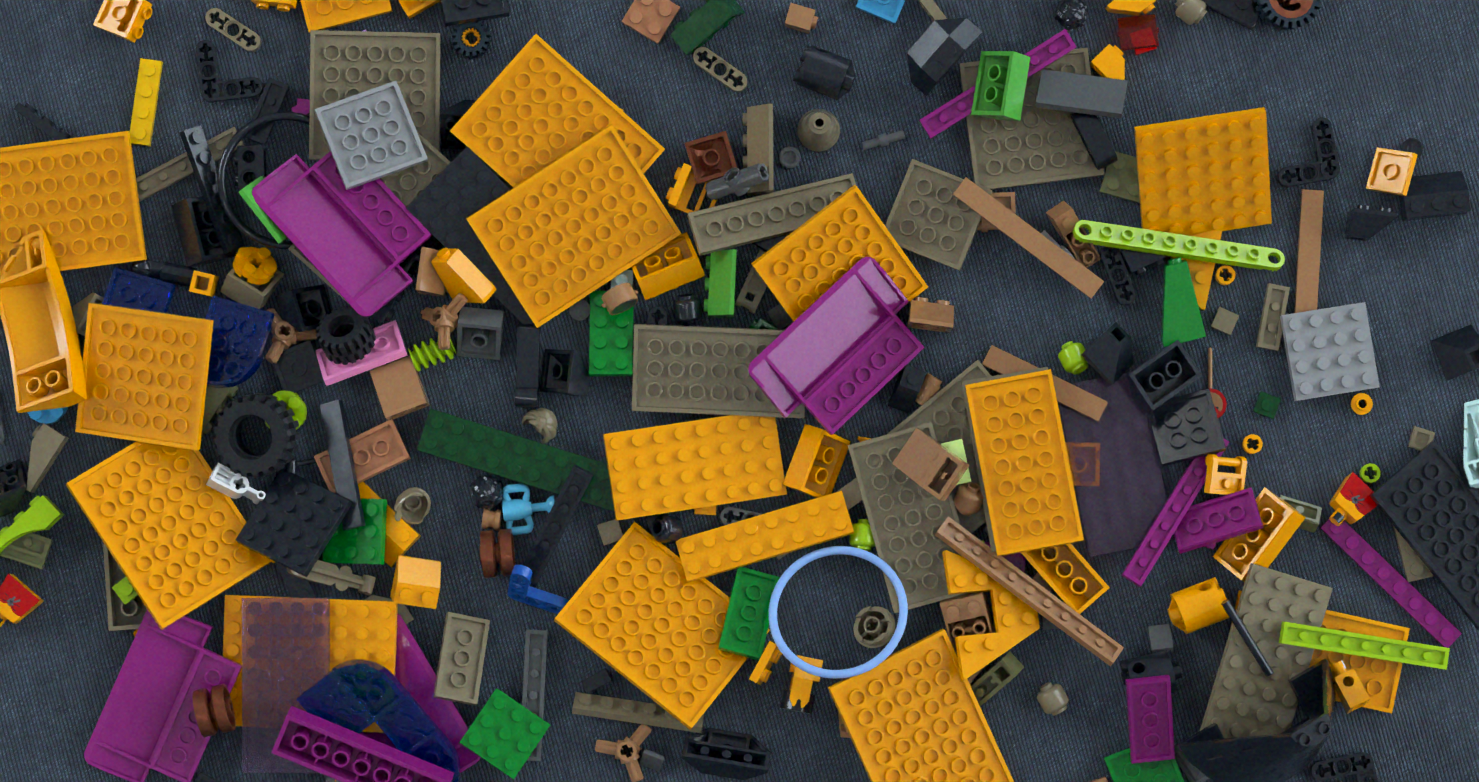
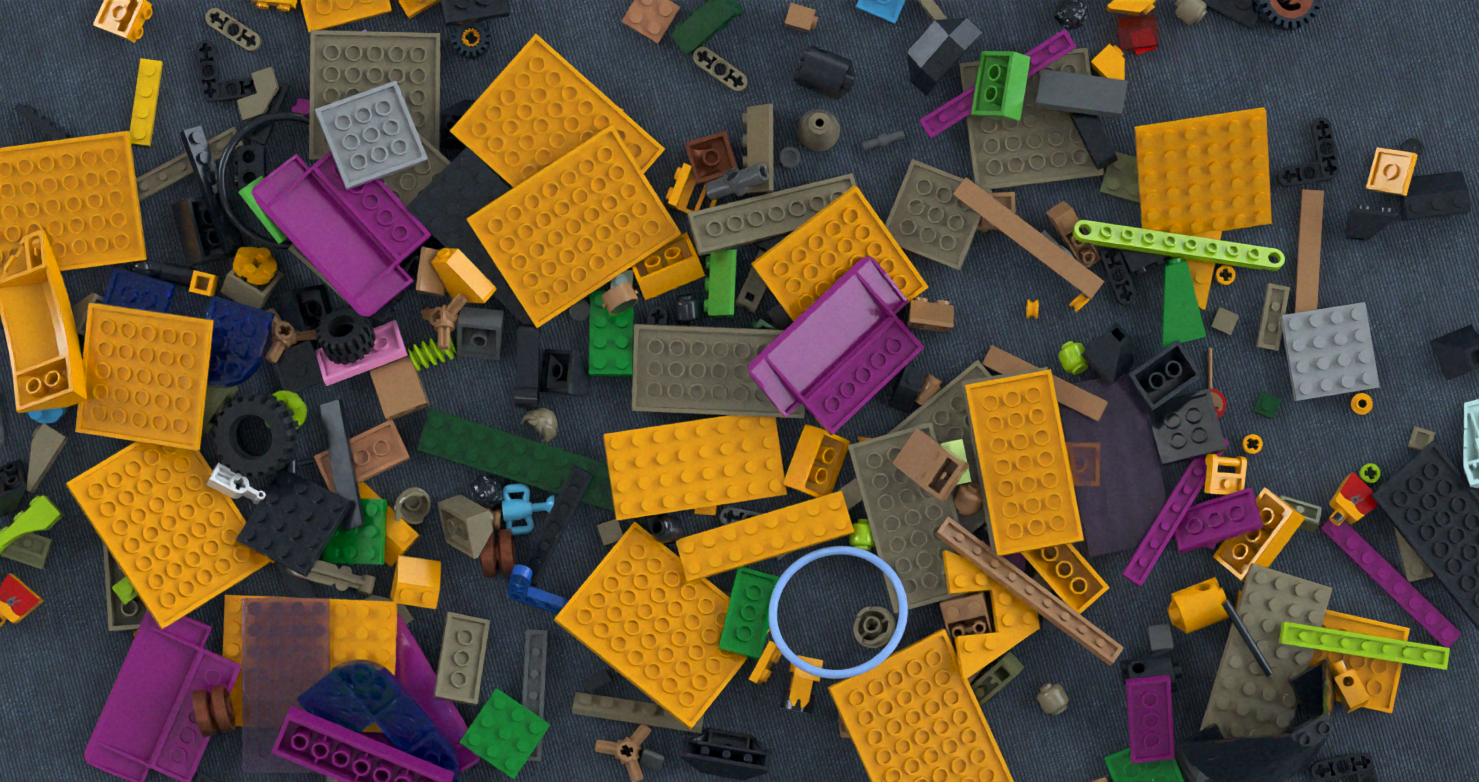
(257, 104): none -> dark tan tile
(465, 524): none -> dark tan slope
(1032, 309): none -> light orange bush
(1079, 302): none -> light orange bush

